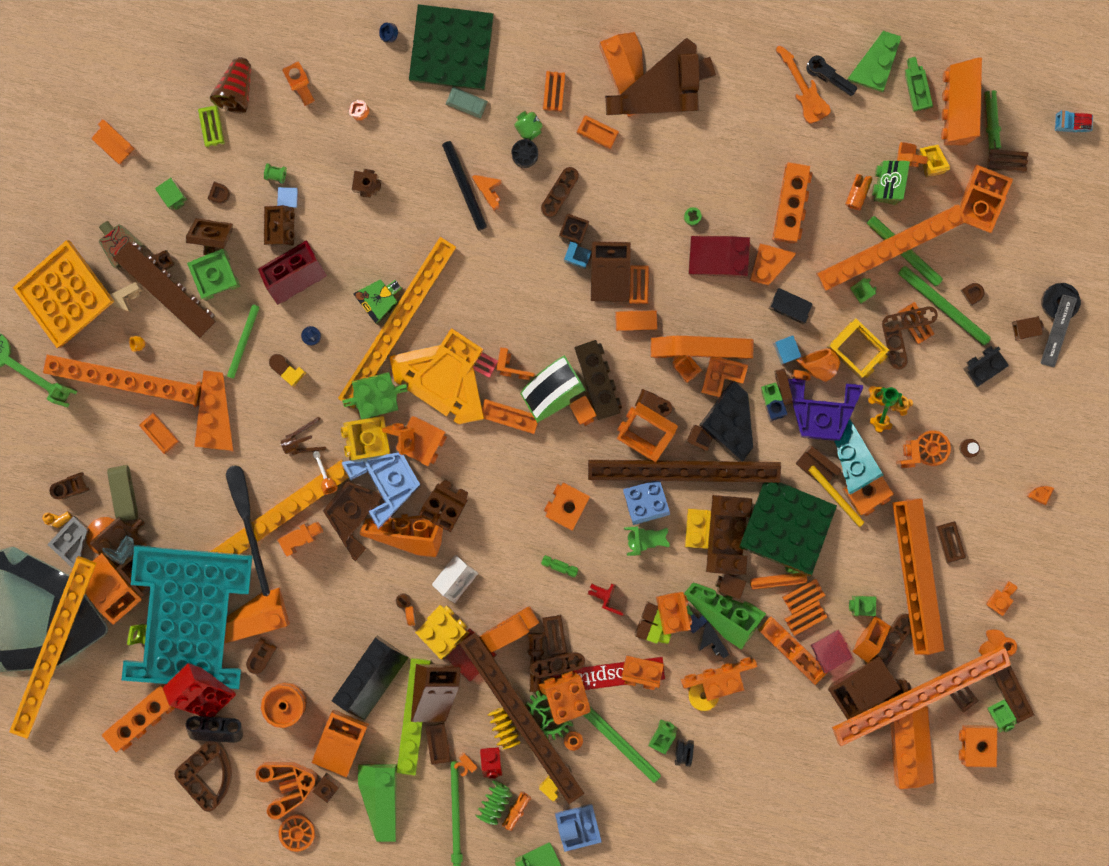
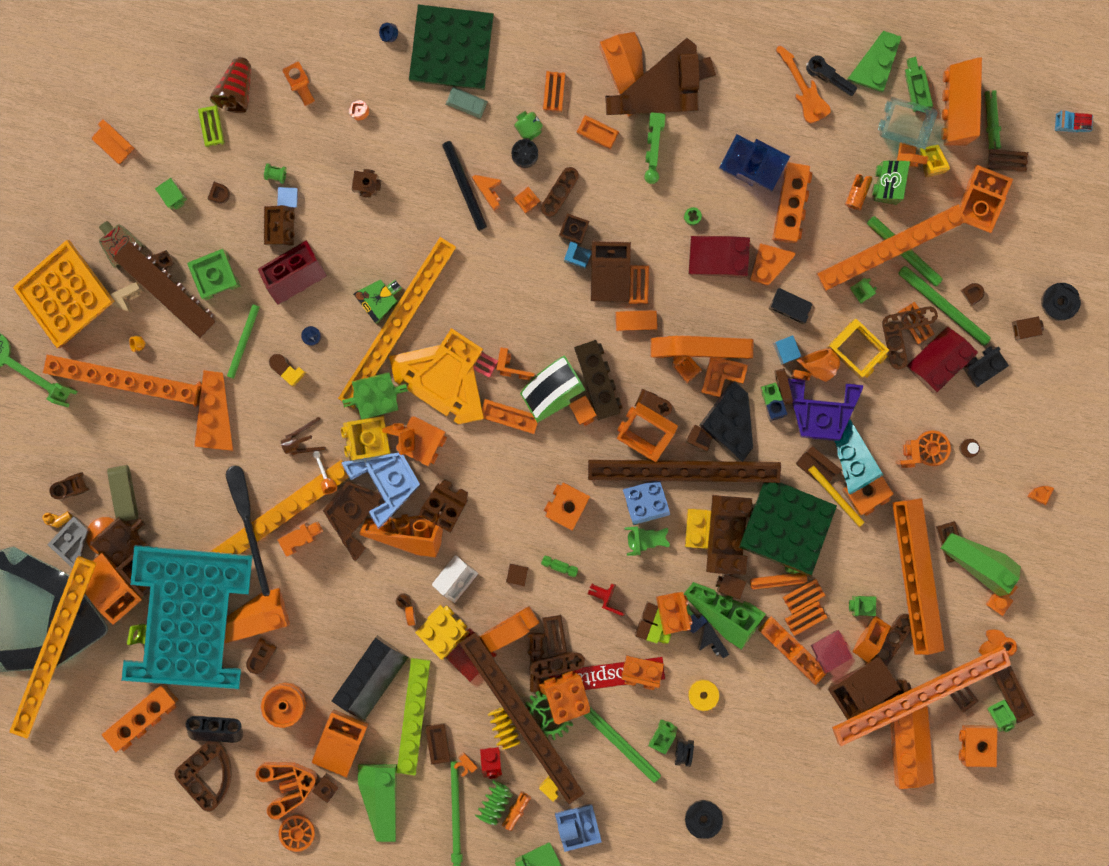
(125, 550): clear light blue plate -> none
(158, 433): orange tile -> none
(197, 692): red slope -> none
(209, 234): reddish brown tile -> none
(434, 691): reddish brown slope -> none
(517, 574): none -> reddish brown tile
(527, 200): none -> orange tile
(573, 734): orange plate -> none
(656, 124): none -> bright green plate
(703, 829): none -> black plate
(721, 680): orange bracket -> none
(754, 162): none -> clear blue bracket
(891, 398): light orange plant -> none
(925, 130): none -> clear light blue window
(942, 359): none -> dark red slope
(986, 564): none -> bright green wedge
(1058, 330): flat silver sticker -> none

